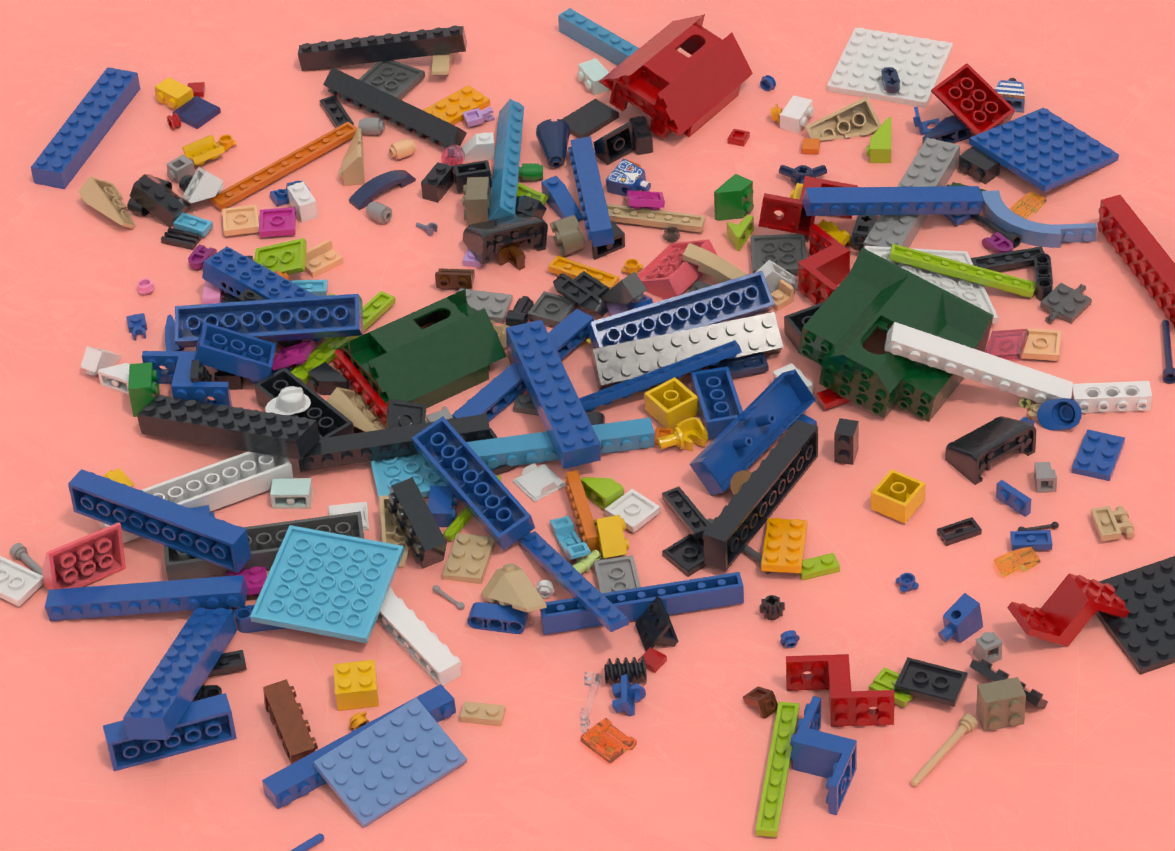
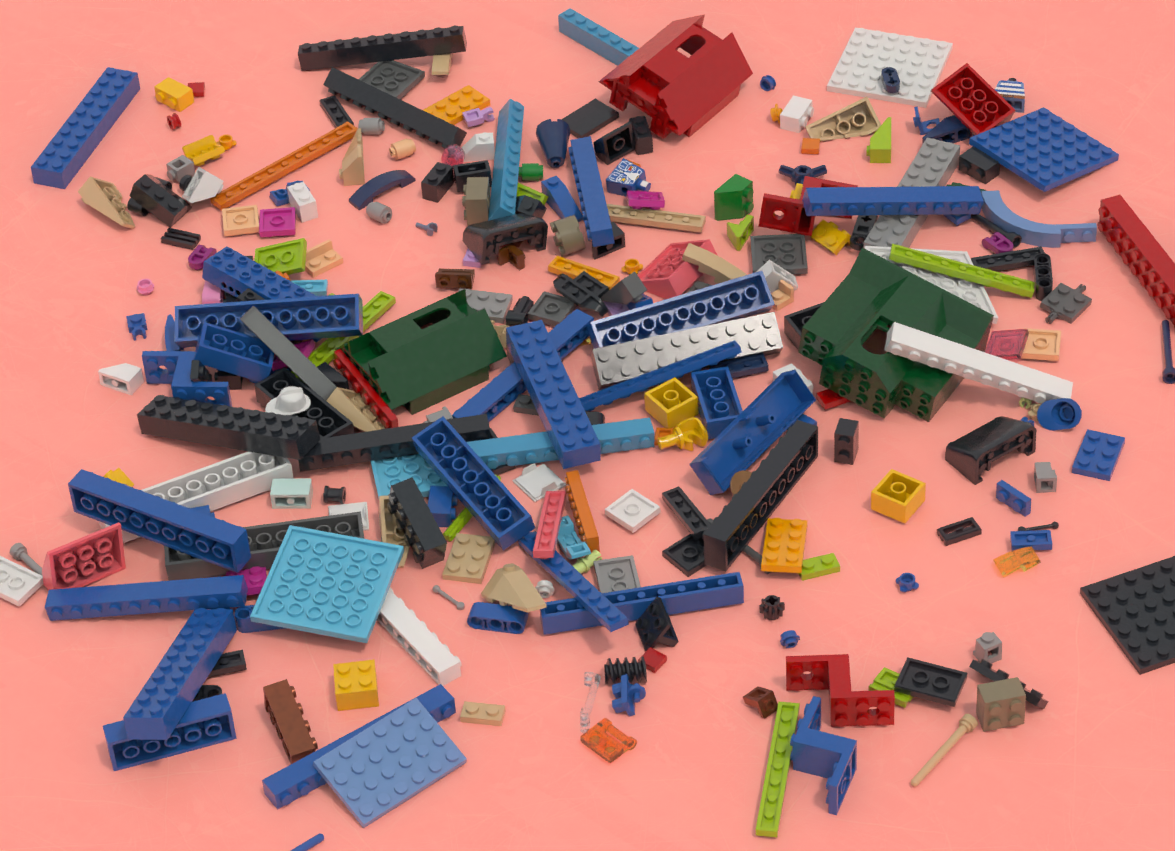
(97, 359): white slope -> none
(142, 385): green brick -> none
(193, 224): medium azure plate -> none
(197, 112): clear blue tile -> none
(288, 353): none -> dark grey beam
(334, 494): none -> black bush
(358, 720): light orange plate -> none
(404, 413): black plate -> none
(549, 524): none -> coral plate
(590, 73): light aqua brick -> none
(602, 490): lime slope -> none
(611, 536): yellow brick -> none
(671, 234): clear smoke plate -> none
(738, 137): red tile -> none
(824, 268): red bracket -> none
(961, 619): blue torso -> none
(1027, 204): clear yellow slope -> none
(1068, 609): red bracket -> none
(1106, 523): tan plate -> none
(1113, 396): white brick -> none

